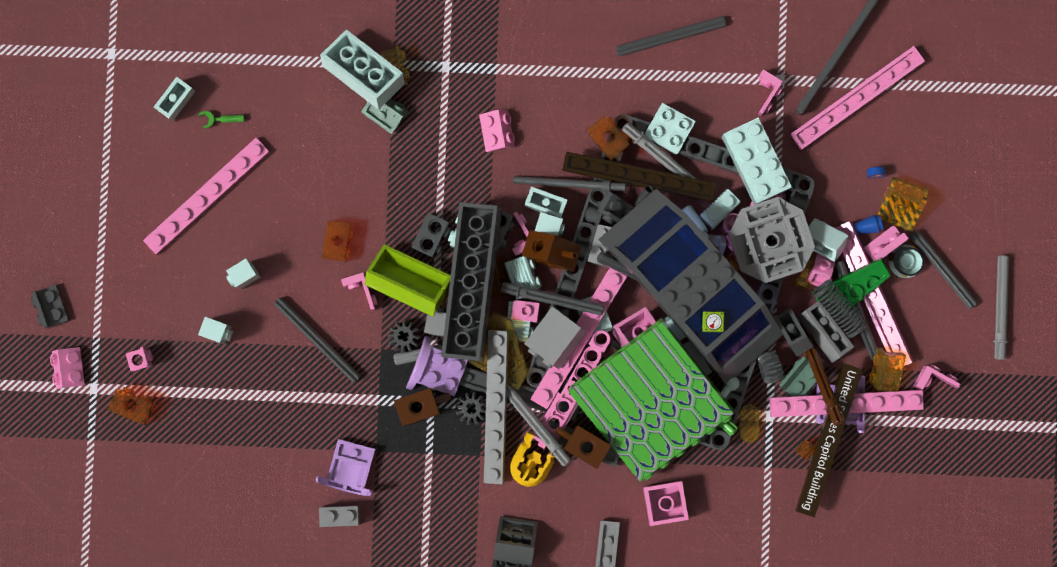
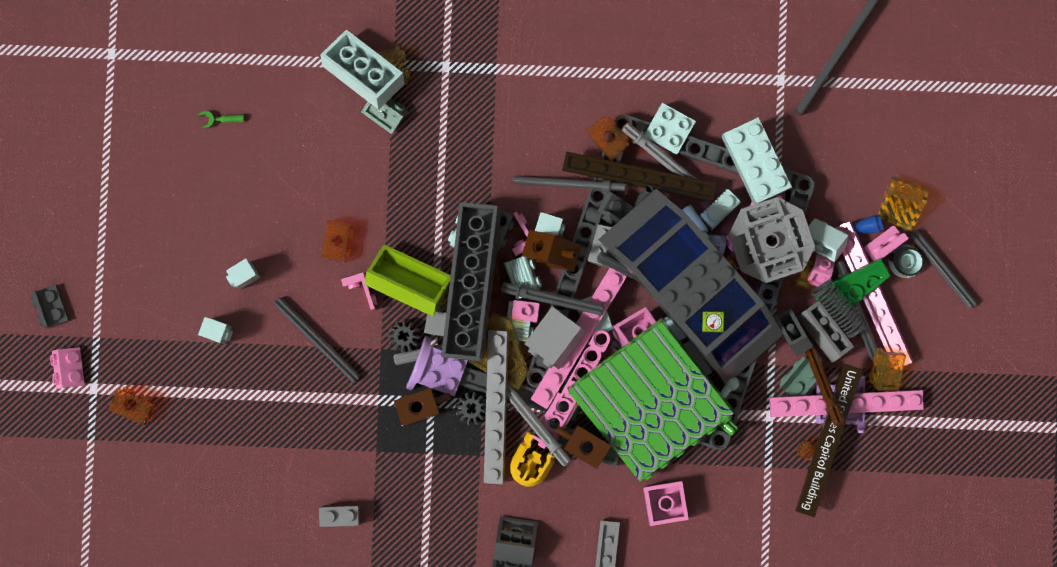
(147, 358): bright pink bracket -> none
(174, 99): light aqua brick -> none
(206, 196): bright pink plate -> none
(349, 468): lavender piece -> none
(426, 234): dark grey brick -> none
(497, 130): bright pink bracket -> none
(545, 202): light aqua brick -> none
(670, 36): dark grey axle -> none
(732, 218): bright pink wheel -> none
(749, 423): clear yellow tile -> none
(768, 80): bright pink bracket -> none
(770, 367): dark grey gear -> none
(857, 98): bright pink plate -> none
(876, 172): blue tile -> none
(924, 377): bright pink bracket -> none
(1001, 307): light grey axle -> none

